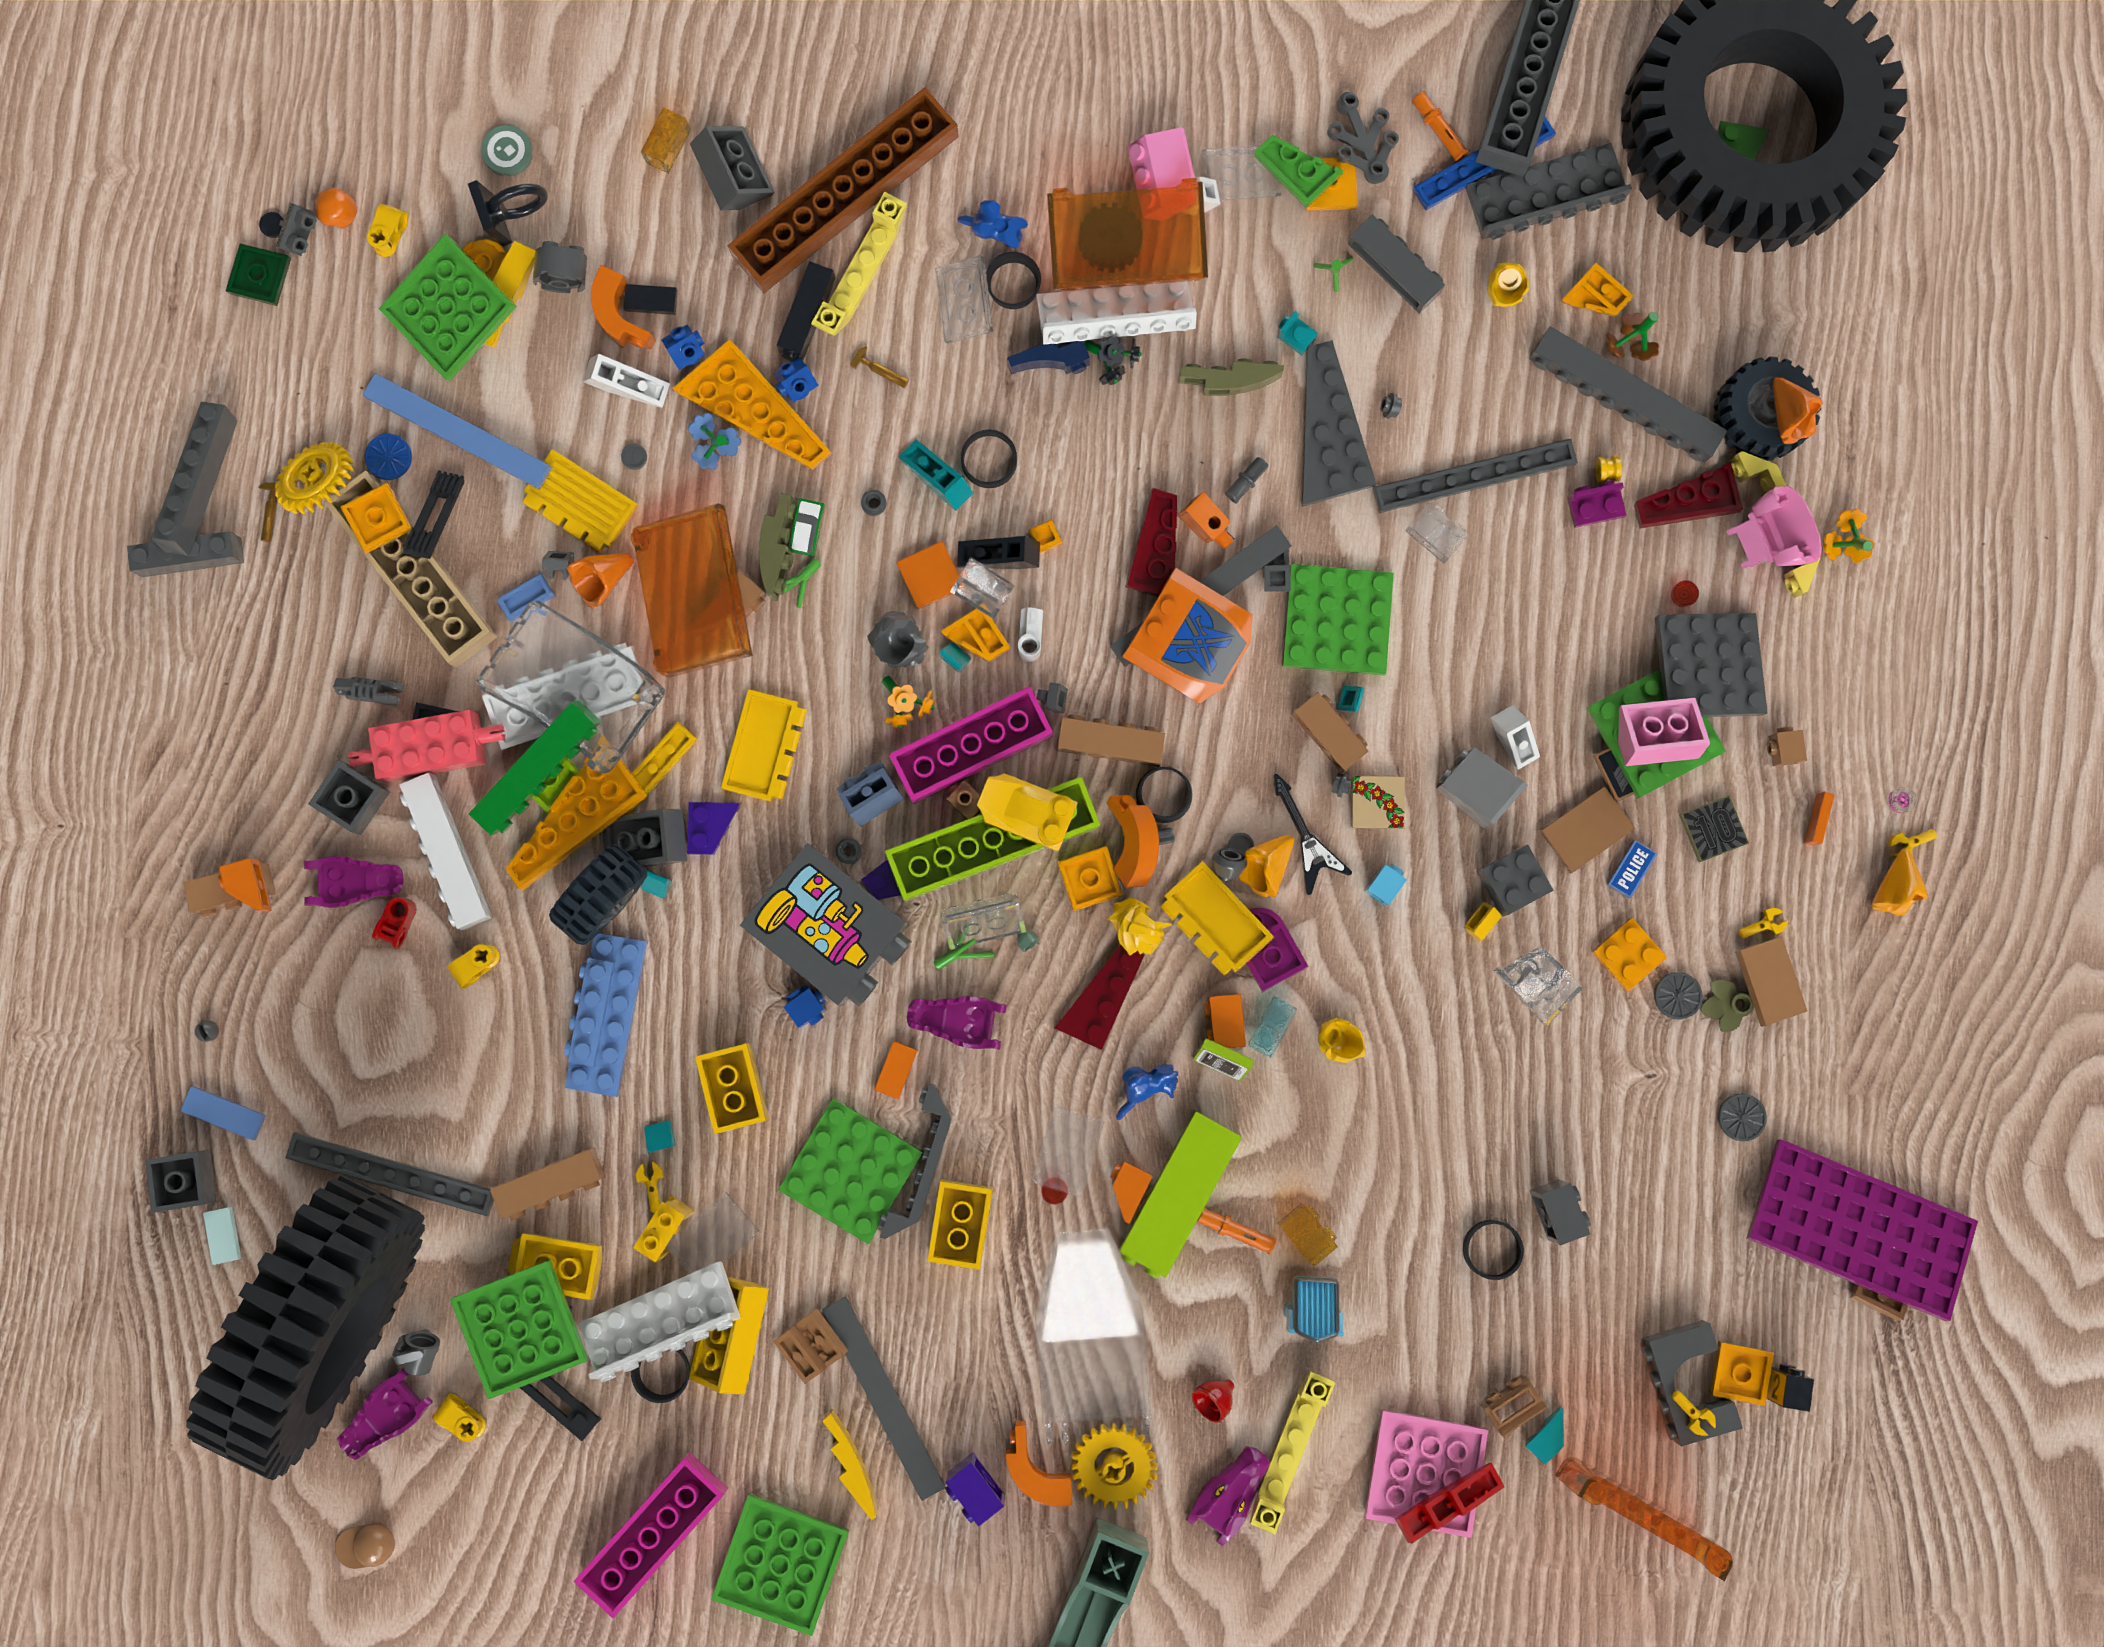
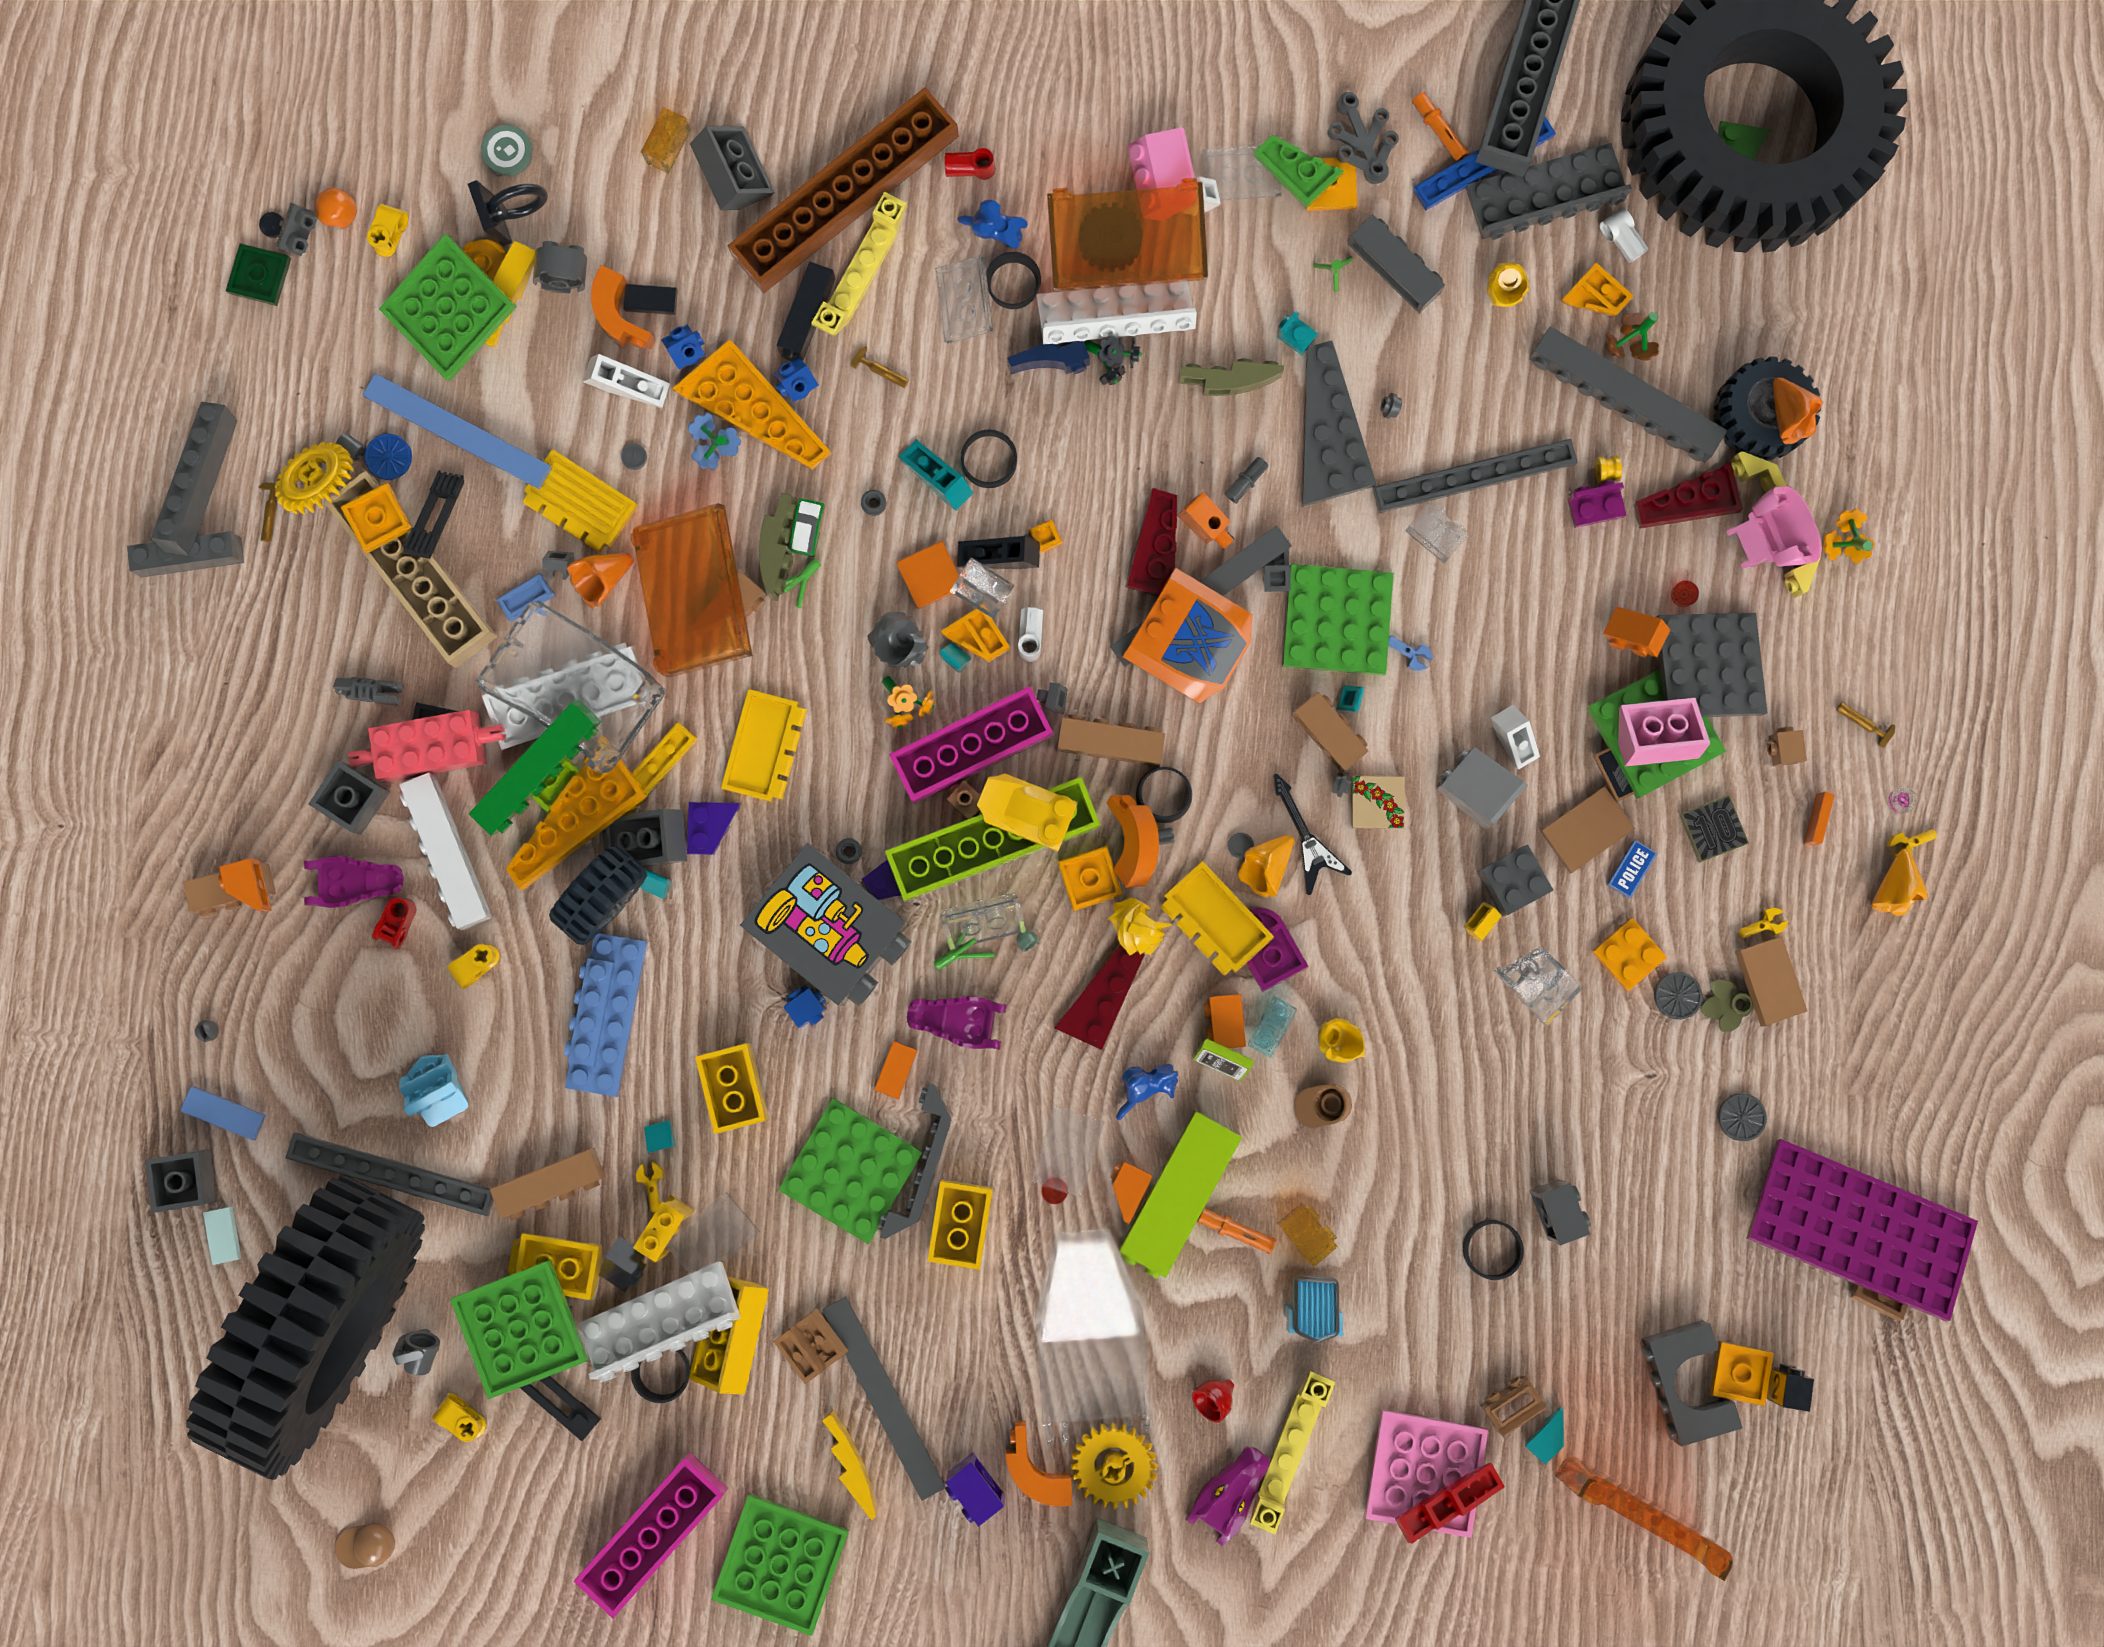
(353, 446): none -> dark grey hinge
(385, 1414): magenta animal -> none
(433, 1089): none -> medium azure piece
(623, 1265): none -> black brick
(869, 793): sand blue brick -> none
(966, 164): none -> red piece
(1229, 863): dark grey cone -> none
(1323, 1105): none -> medium nougat cap
(1386, 884): medium azure brick -> none
(1411, 653): none -> medium blue bar
(1620, 230): none -> white piece
(1636, 632): none -> orange brick
(1694, 1414): yellow bar -> none
(1866, 723): none -> pearl gold piece

